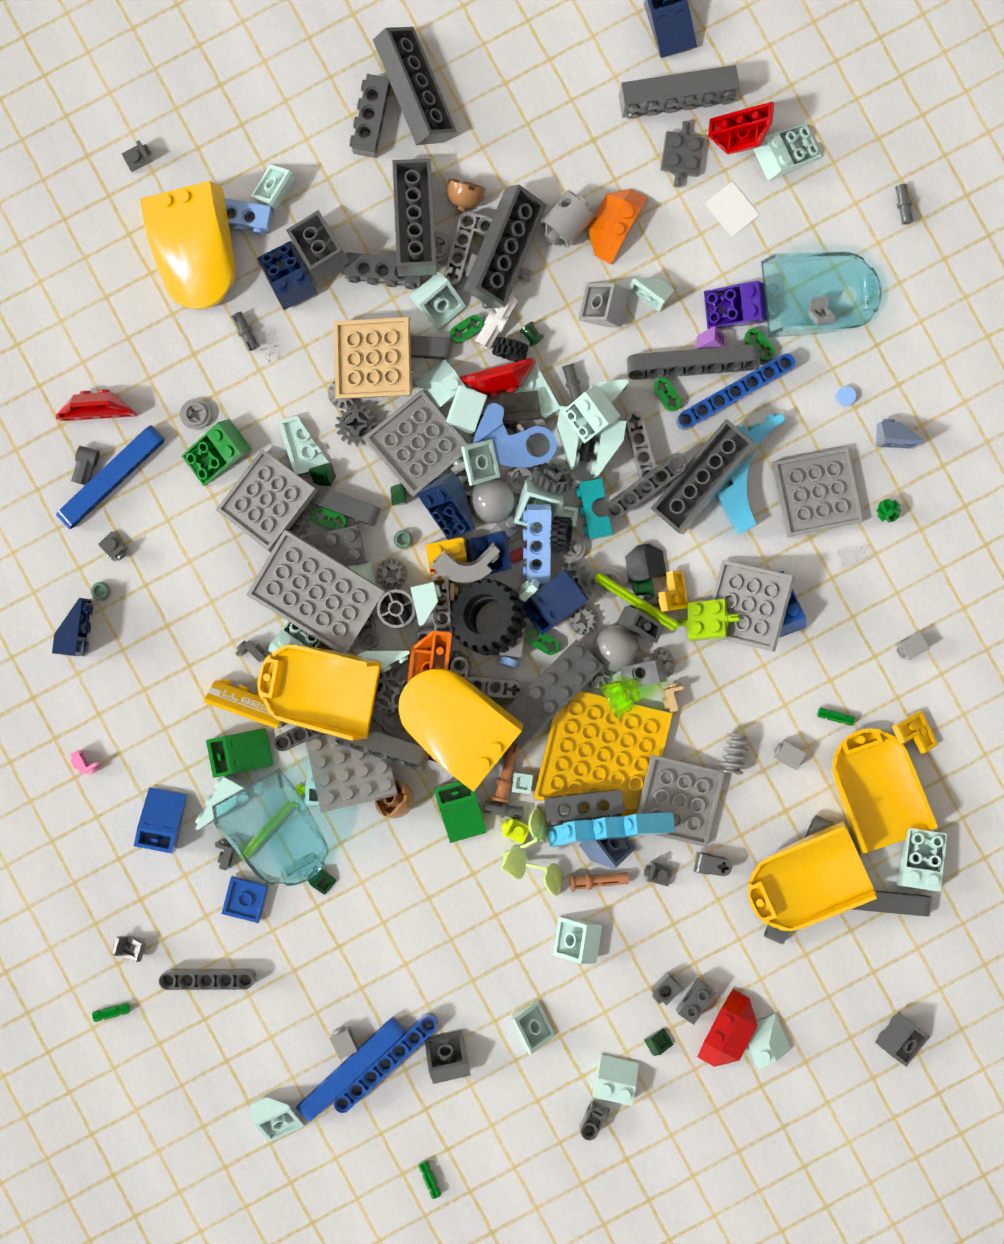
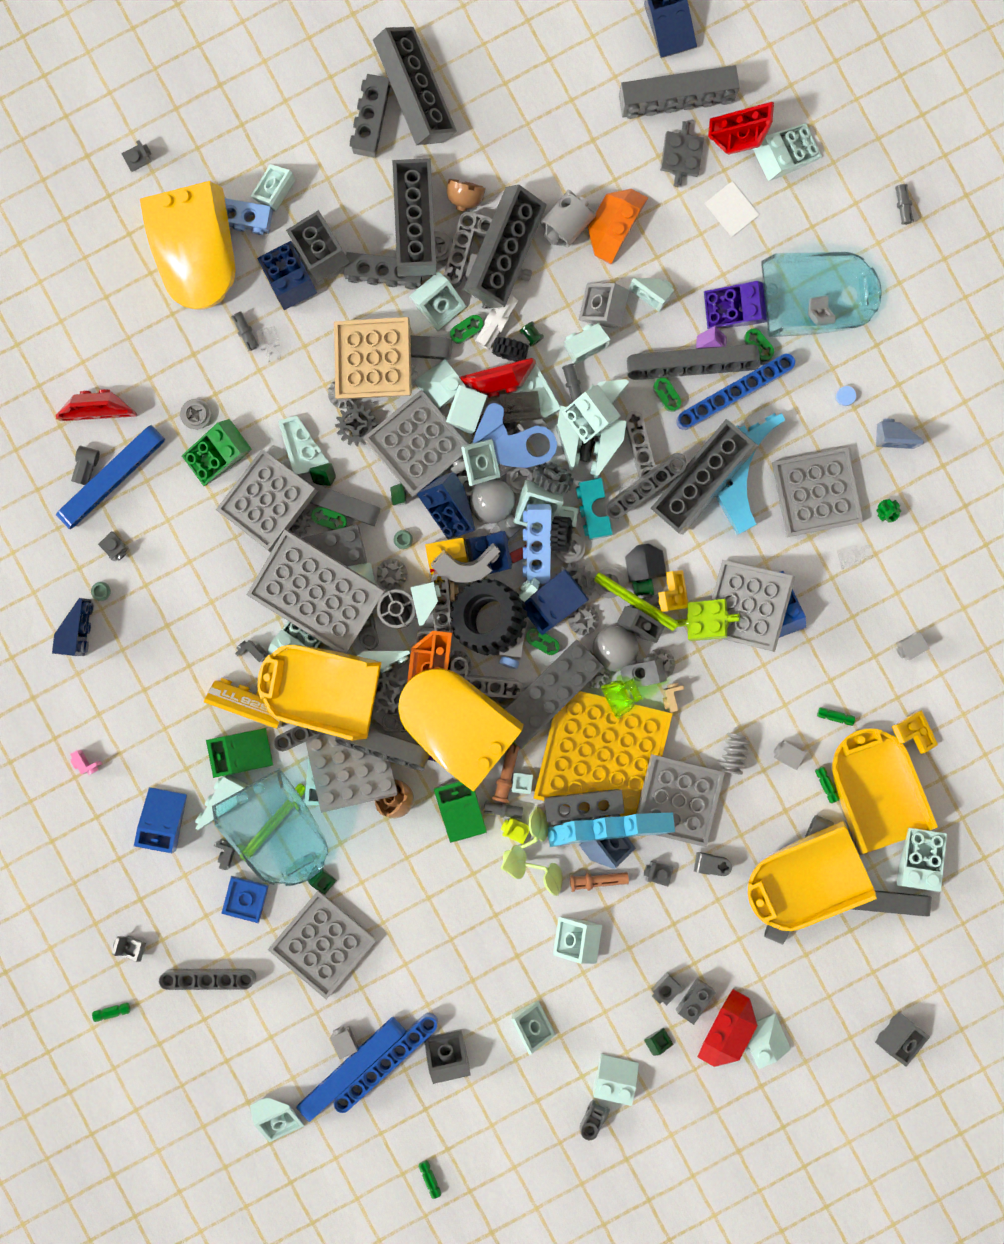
(322, 944): none -> light grey plate
(586, 343): none -> light aqua slope
(827, 784): none -> green axle

